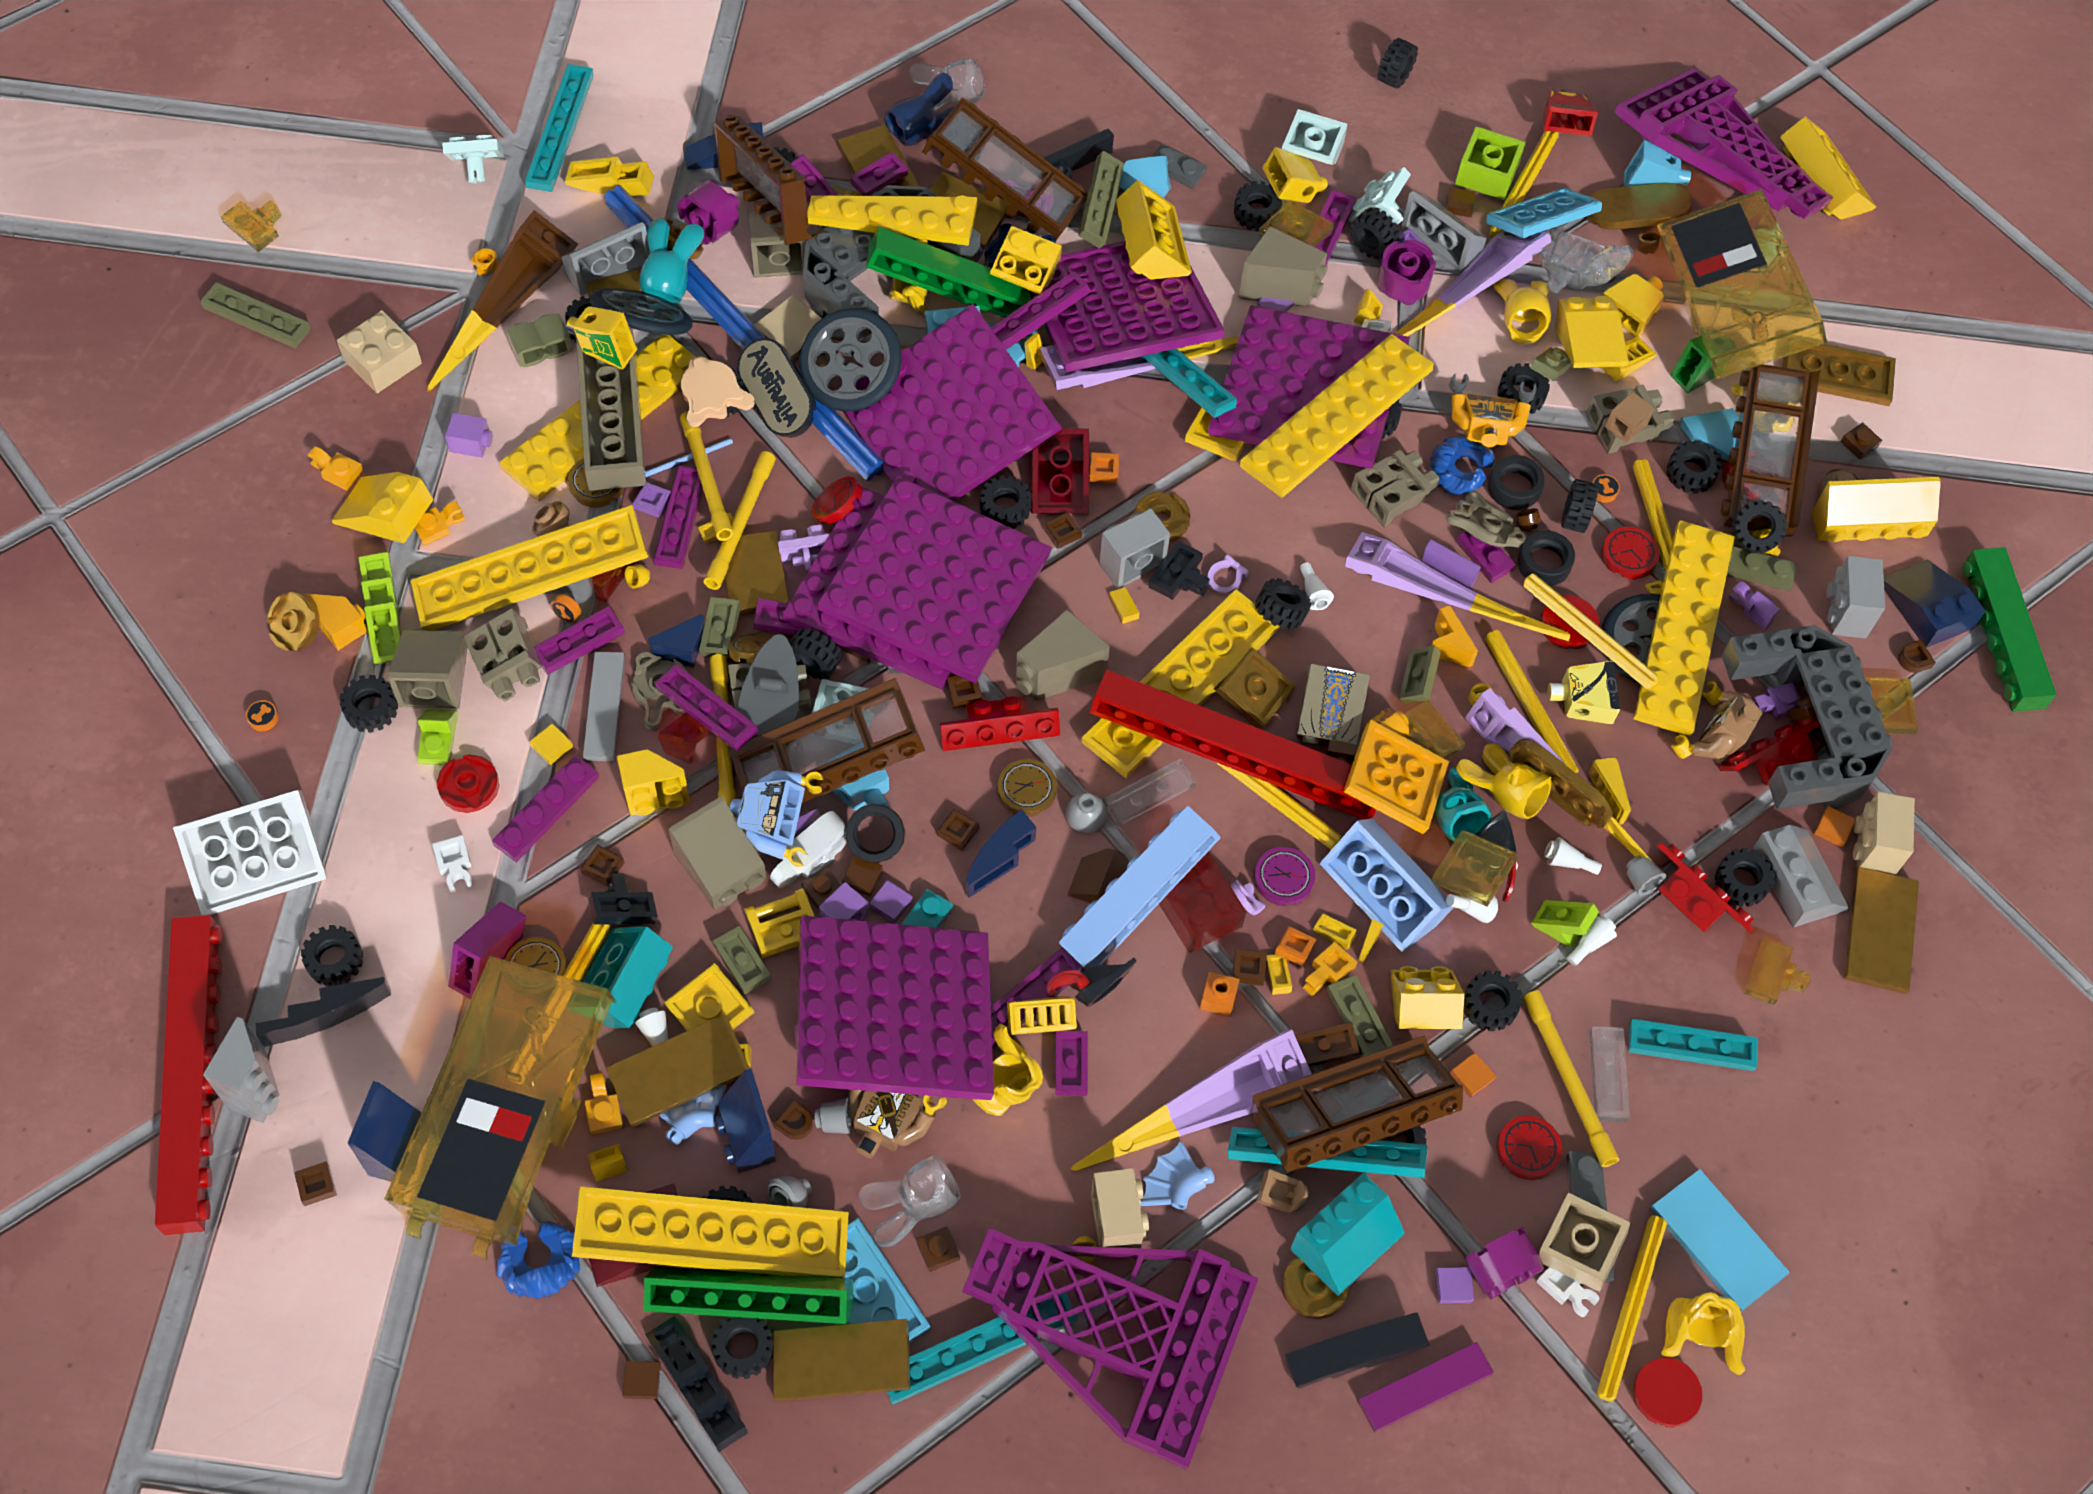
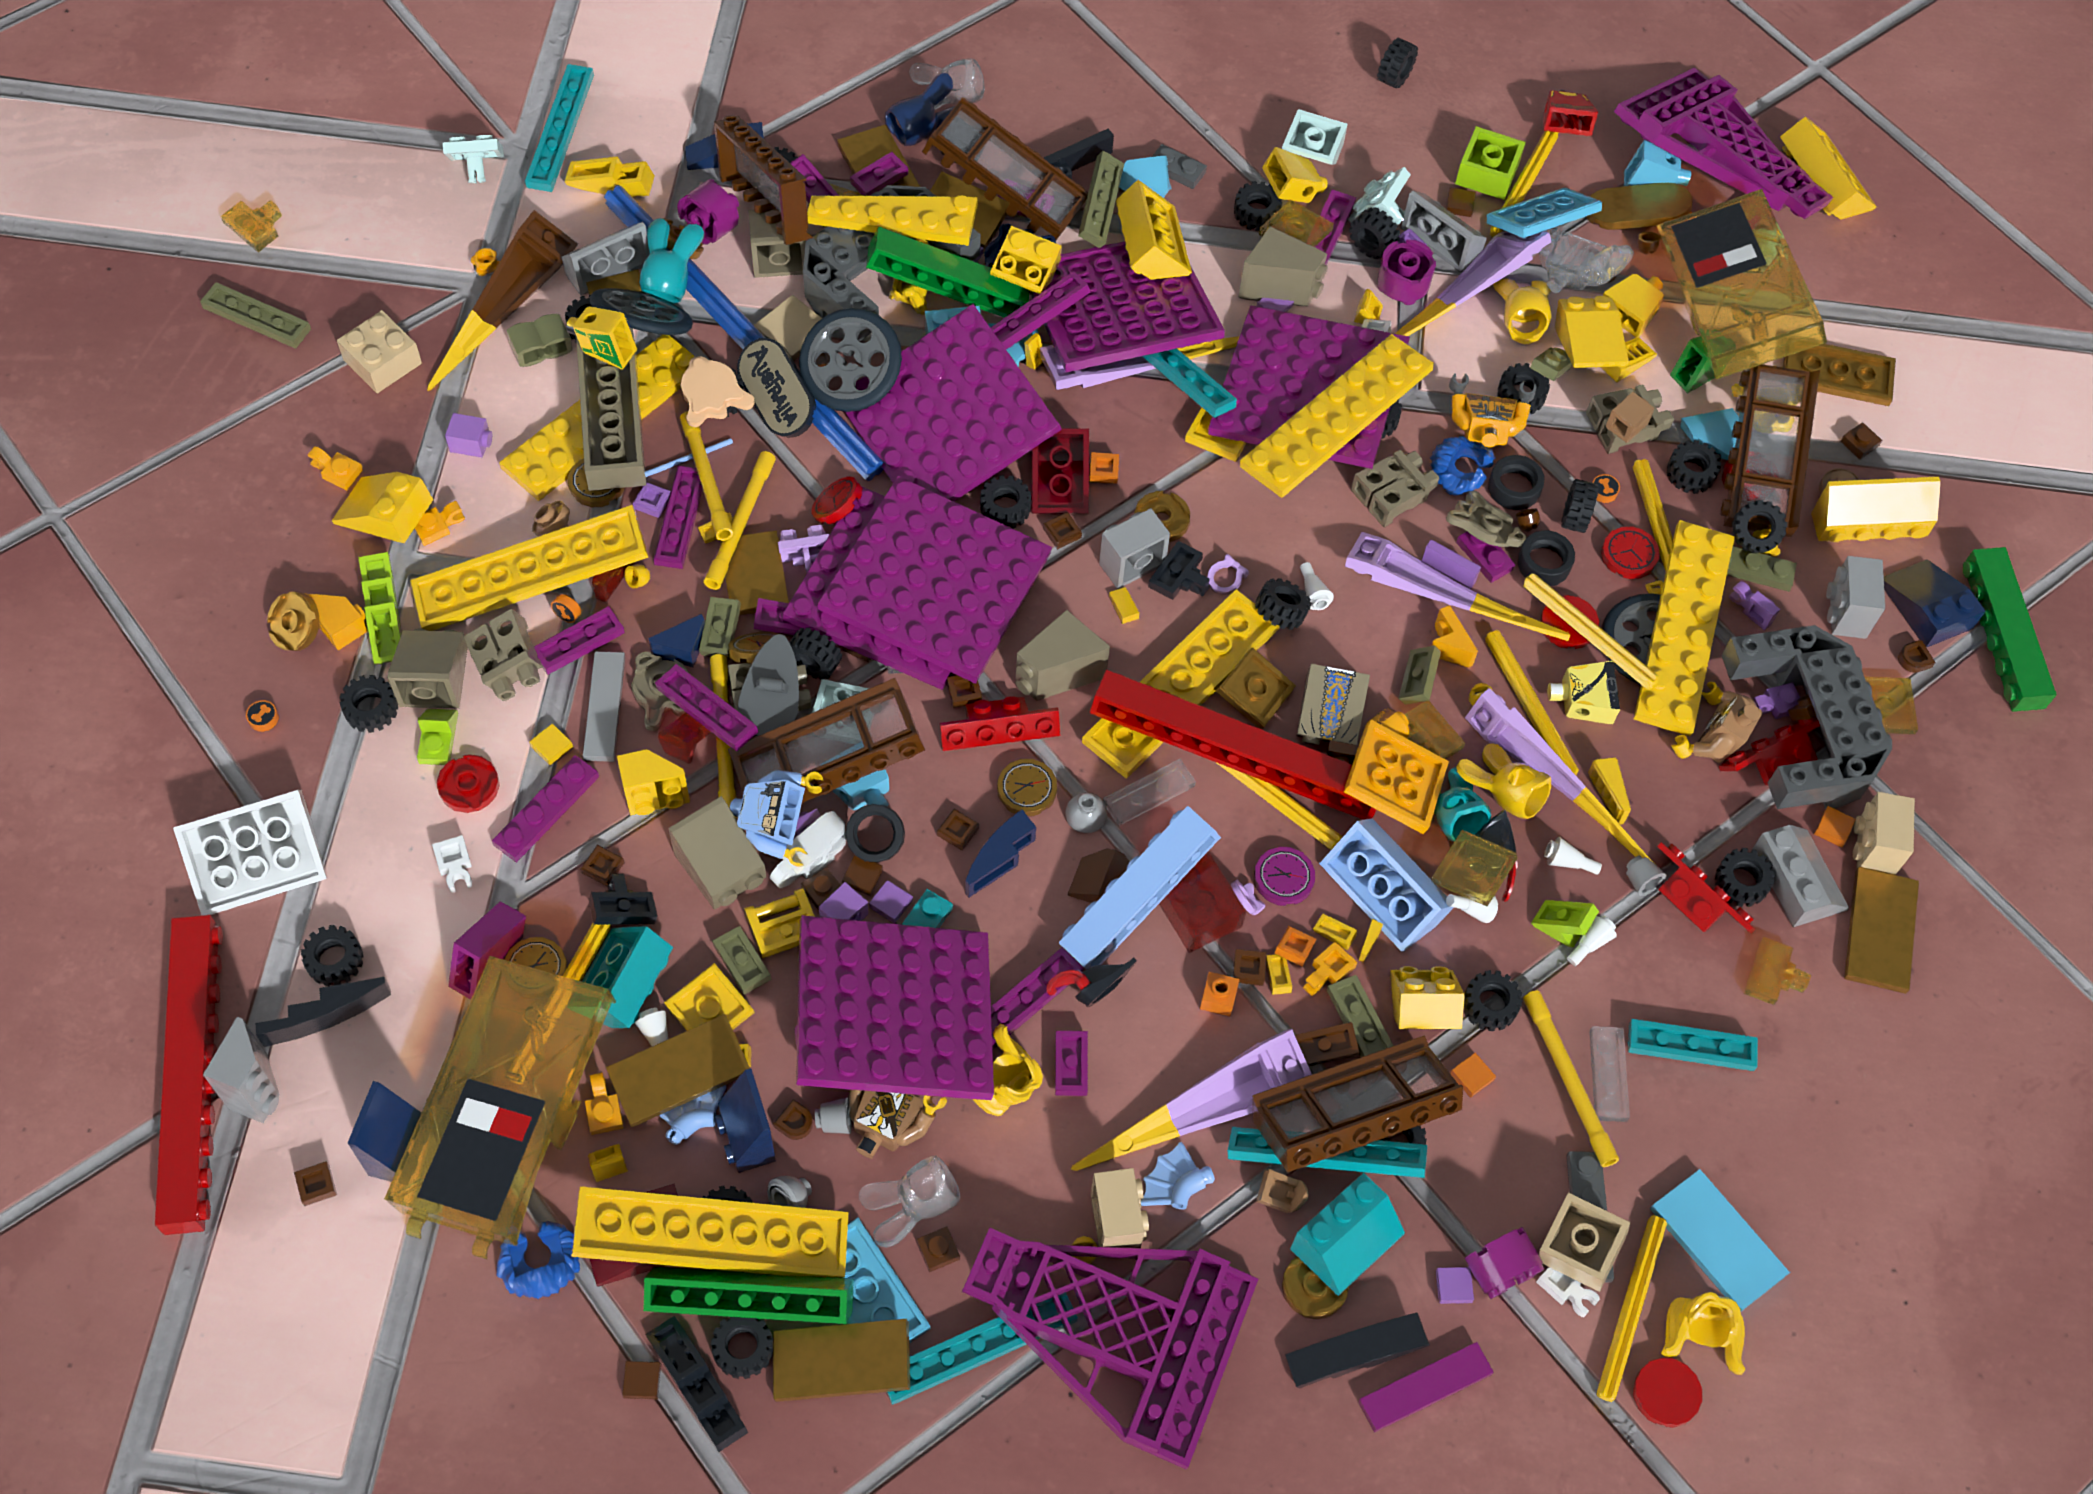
(1061, 1015): yellow slope -> none
(1529, 1147): red tile -> none
(1567, 787): pearl gold tile -> none

